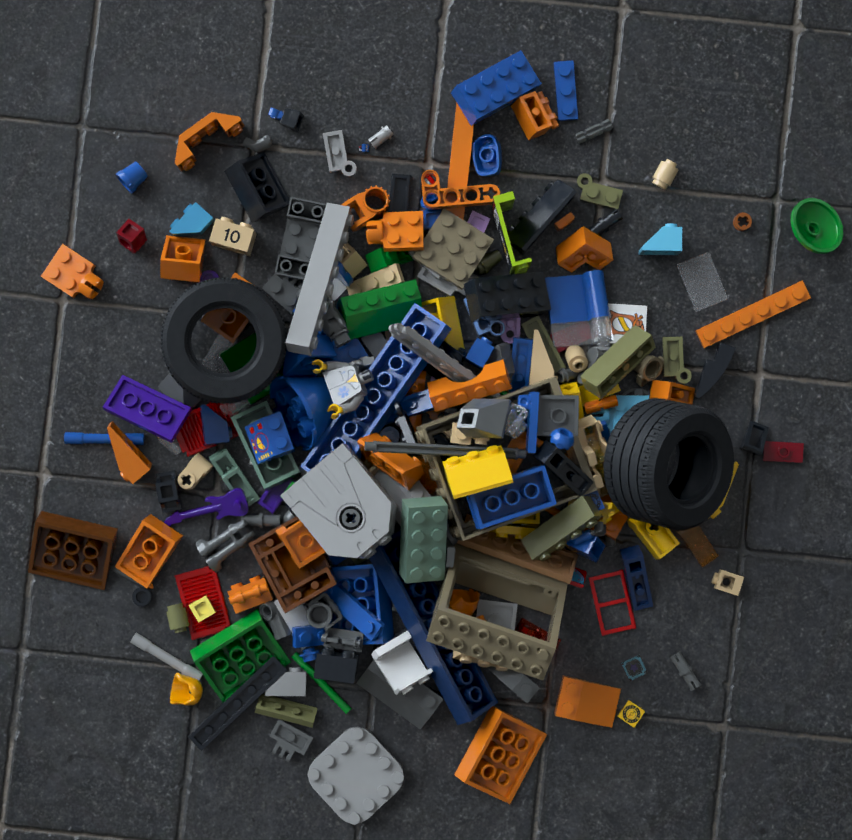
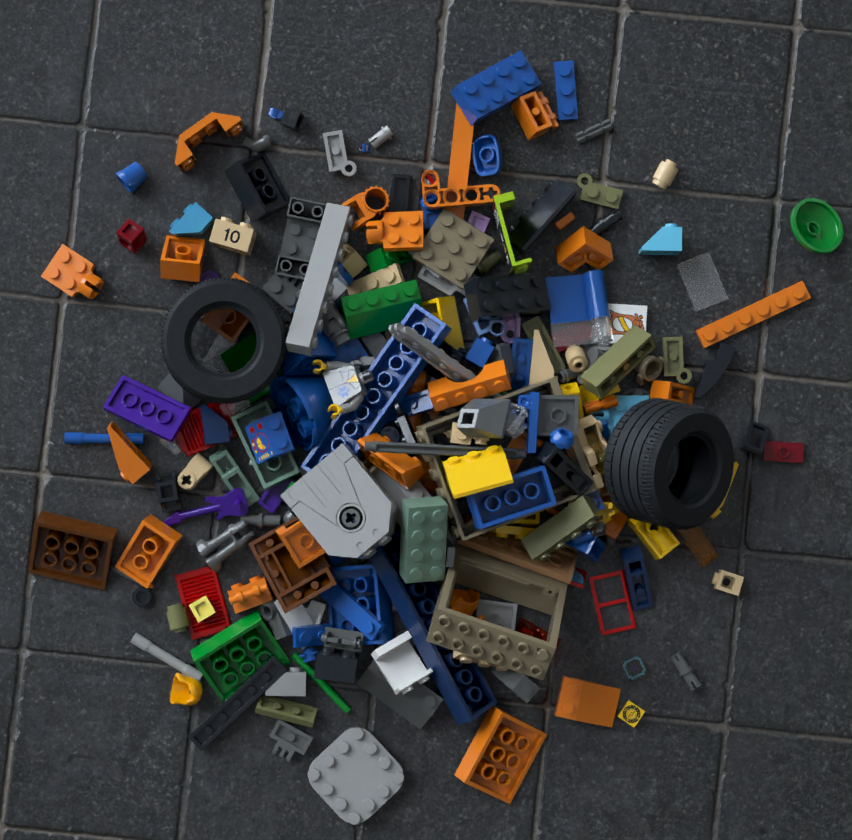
(320, 614): dark grey piece -> none
(743, 227): dark orange bush -> none

